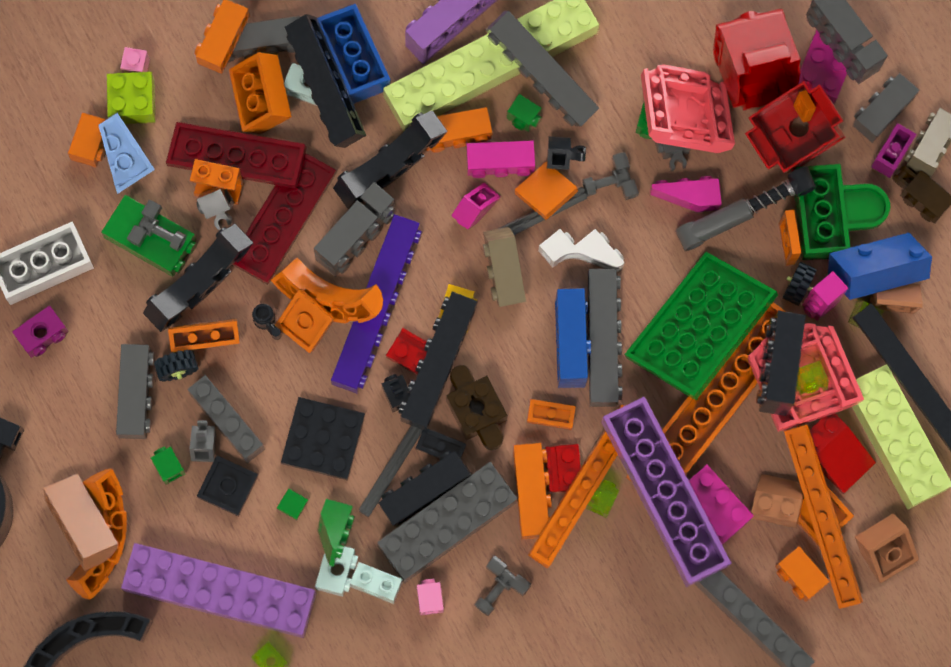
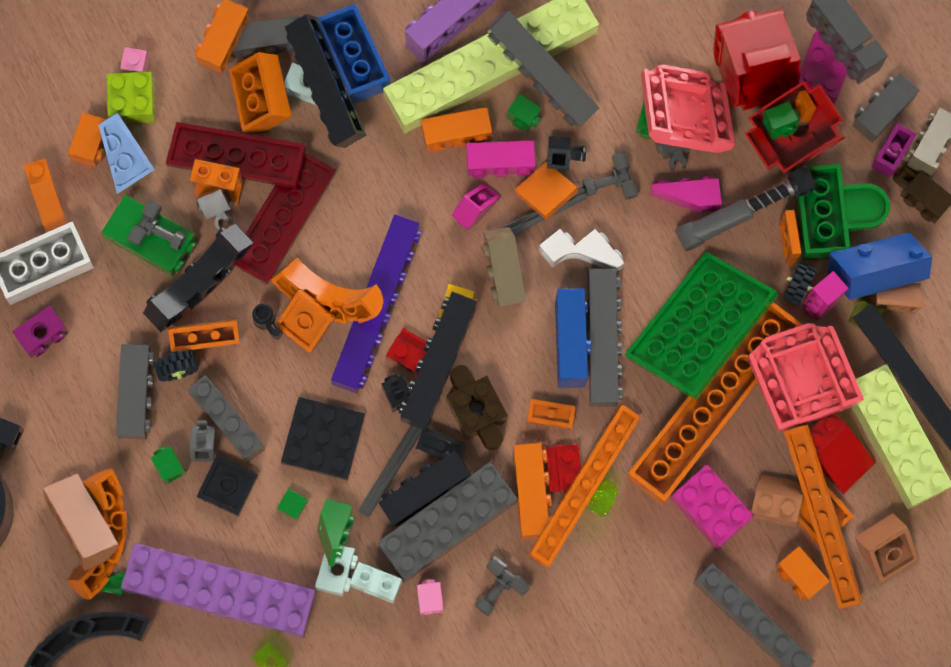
(45, 194): none -> orange slope
(114, 585): none -> green tile
(355, 230): dark grey piece -> none
(392, 159): black brick -> none
(665, 492): medium lavender brick -> none
(781, 120): none -> green brick
(781, 363): black brick -> none
(811, 378): clear neon green brick -> none

